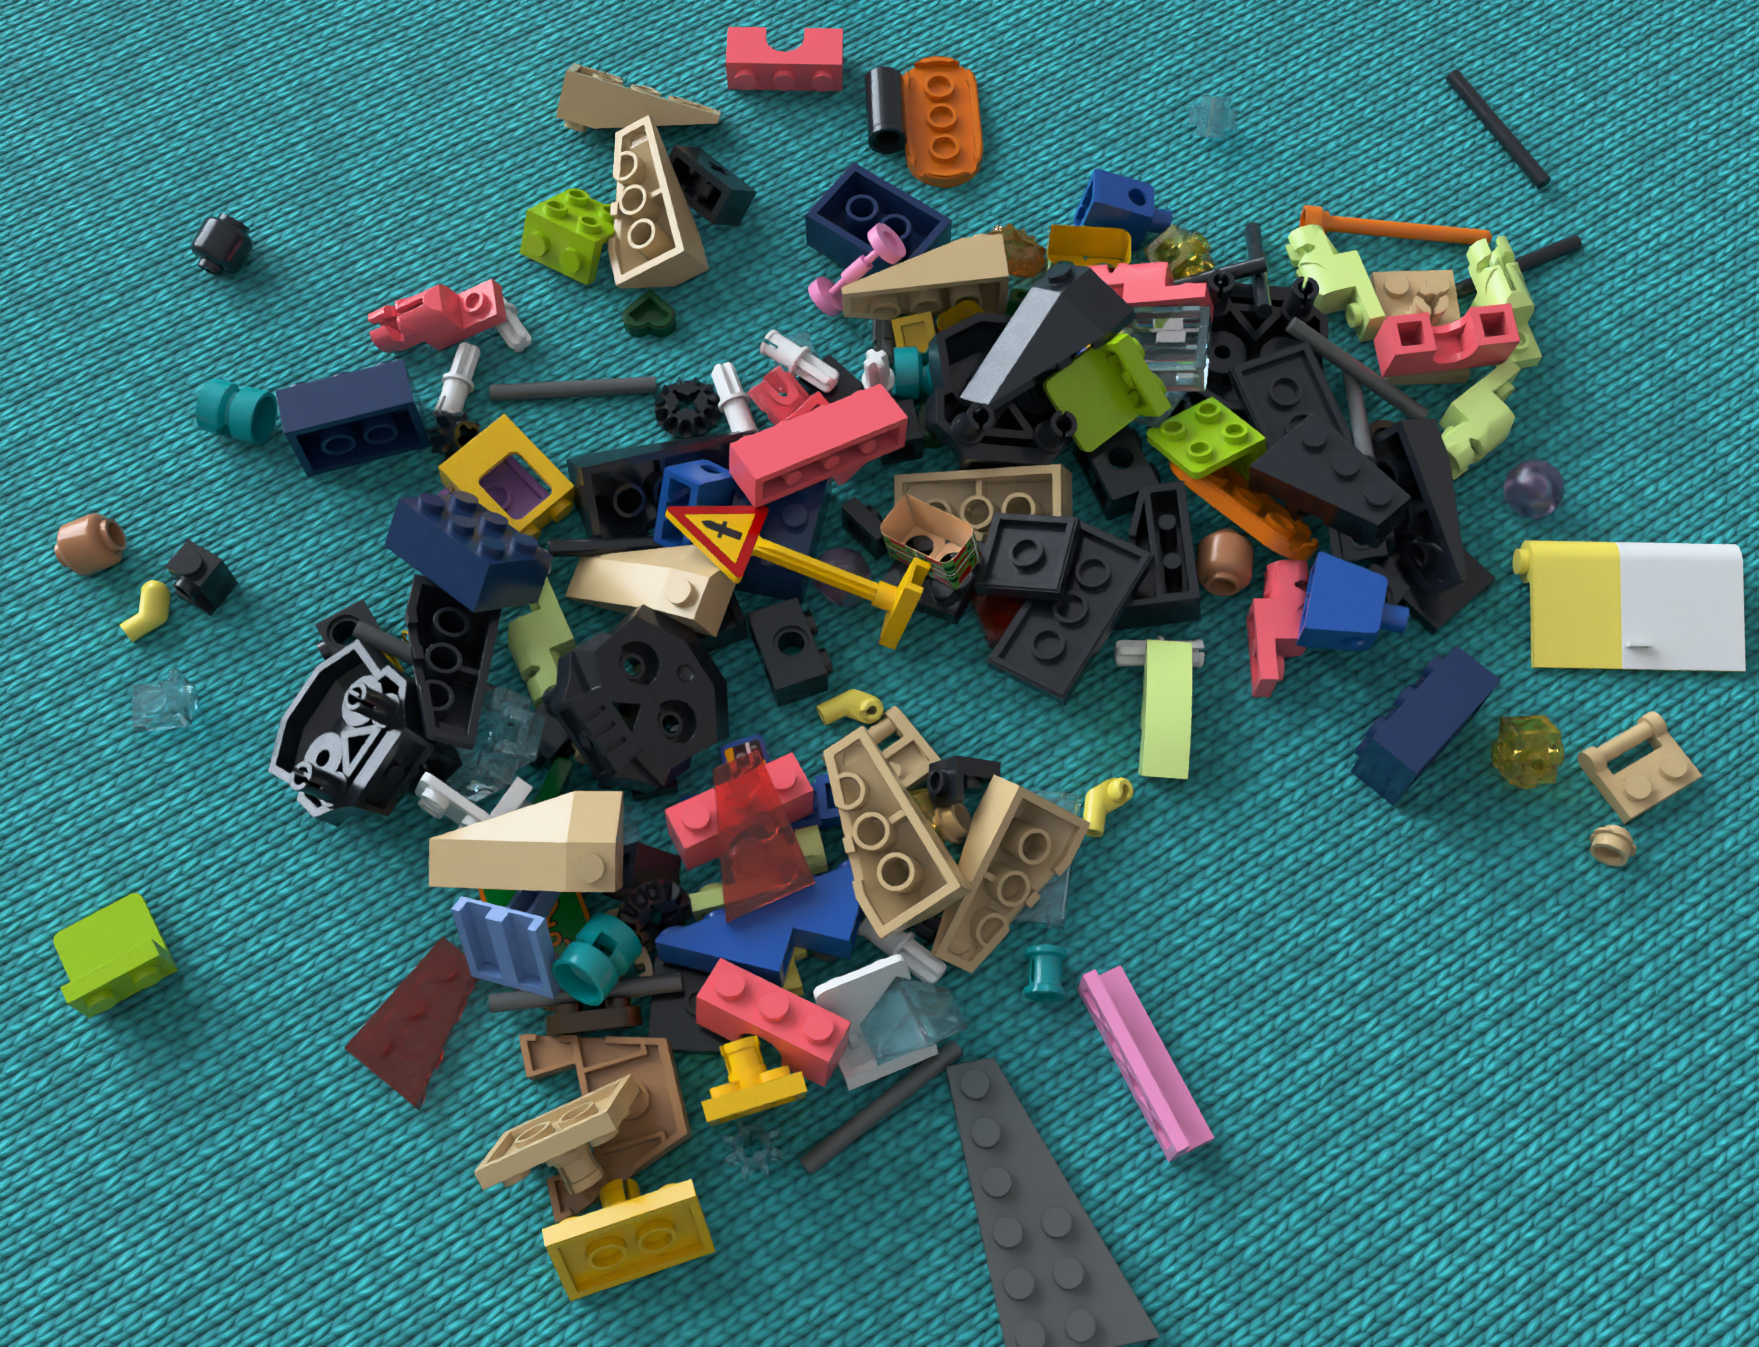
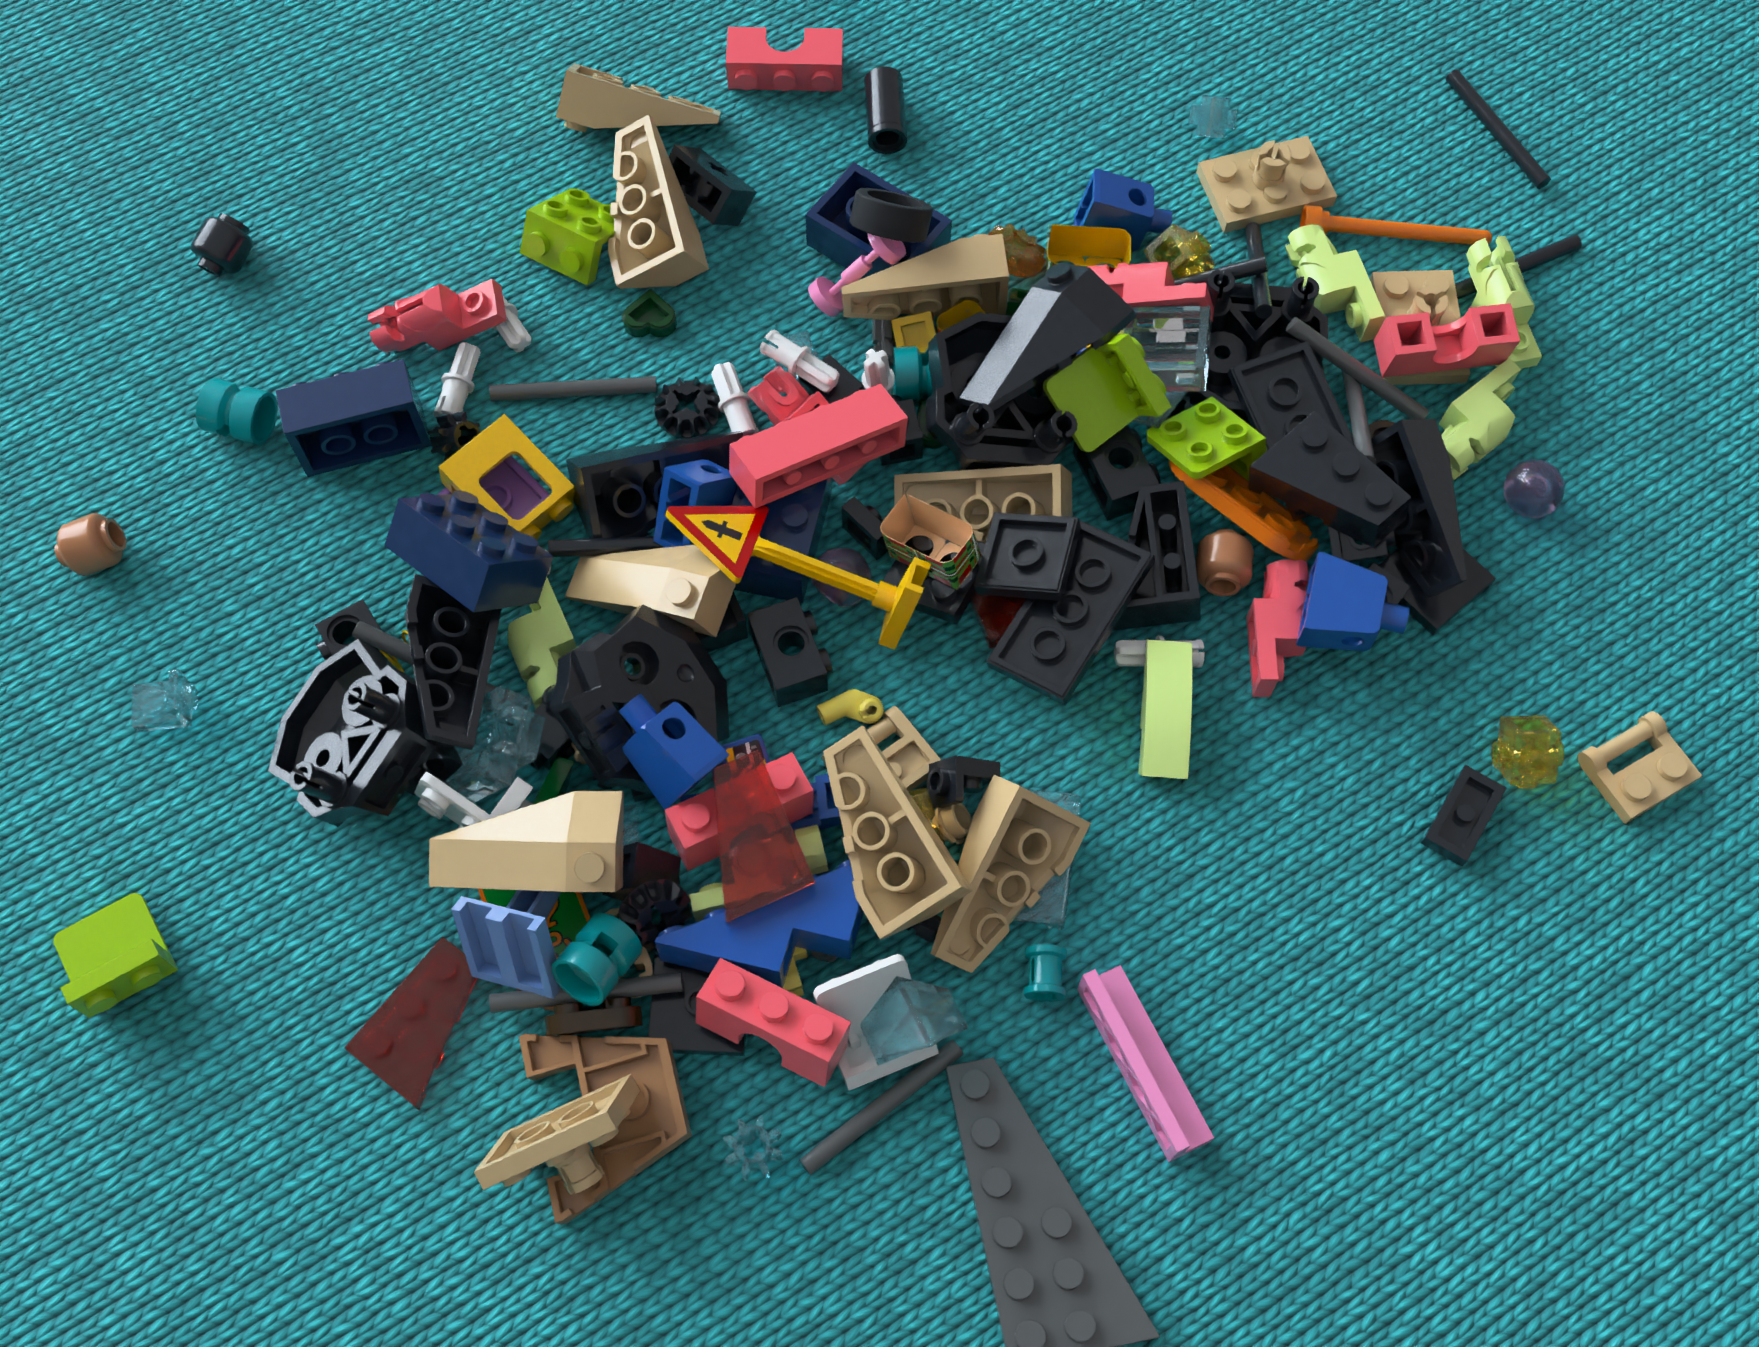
(152, 610): light yellow arm -> none
(200, 577): black brick -> none
(628, 1237): yellow plate -> none
(669, 749): none -> blue torso
(750, 1084): yellow plate -> none
(891, 215): none -> black tyre
(919, 959): white axle -> none
(942, 122): orange tile -> none
(1104, 799): light yellow arm -> none
(1265, 183): none -> tan plate
(1422, 723): dark blue brick -> none
(1463, 815): none -> black plate
(1612, 845): tan plate -> none
(1634, 605): door -> none

